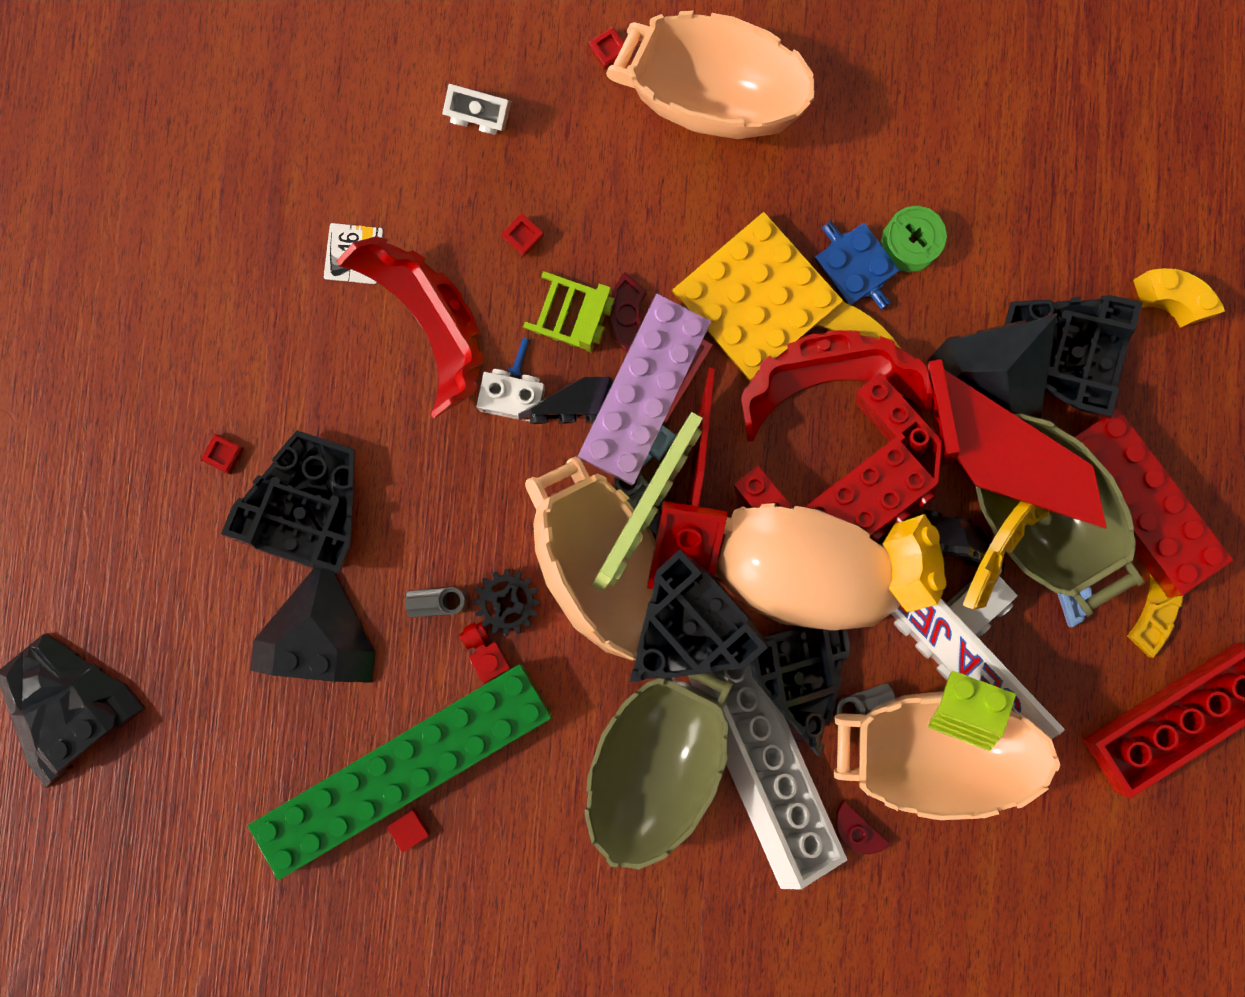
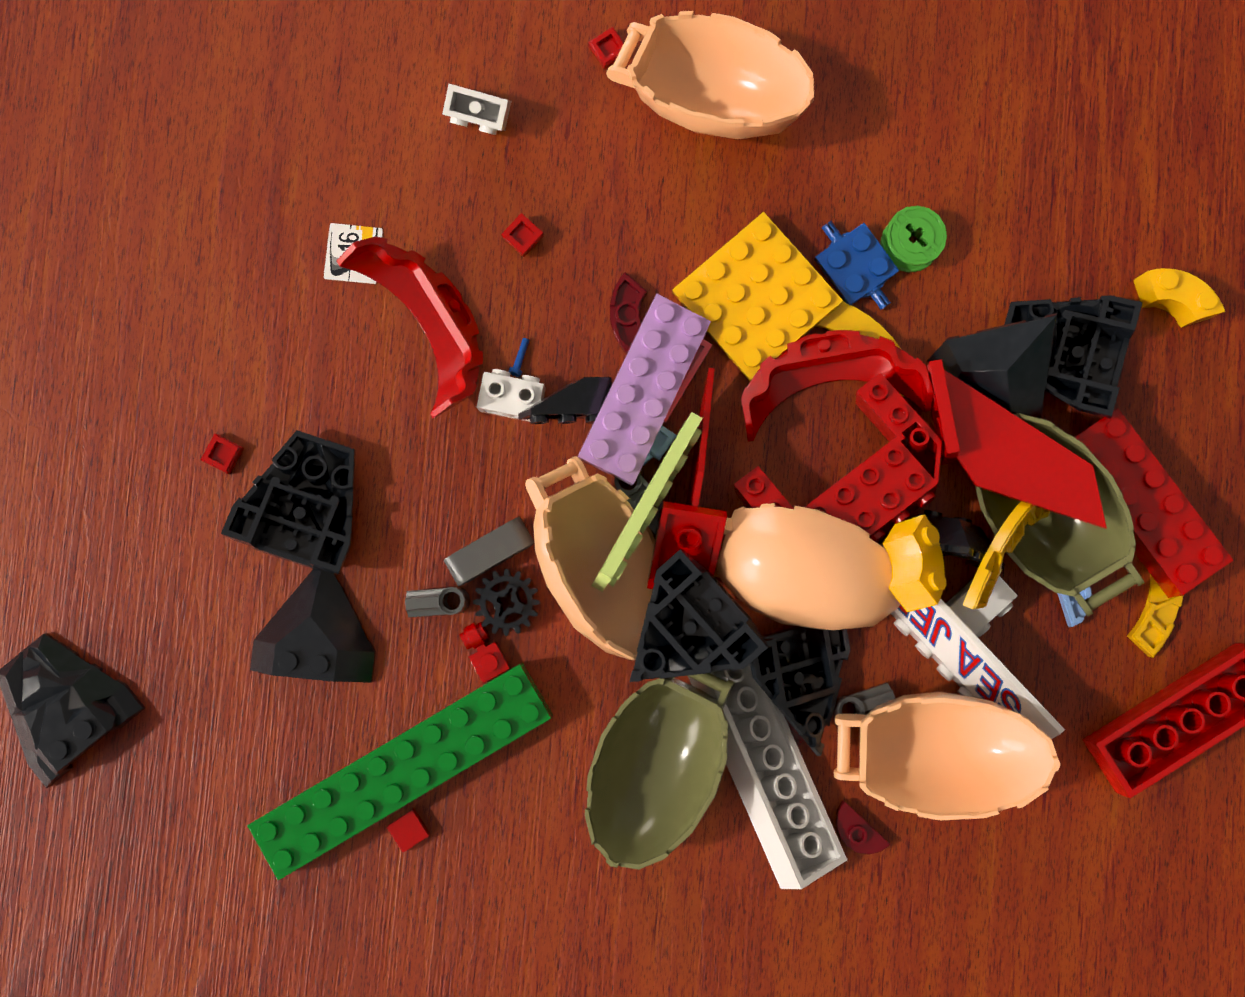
(489, 551): none -> dark grey beam
(590, 318): lime plate -> none
(972, 711): lime plate -> none

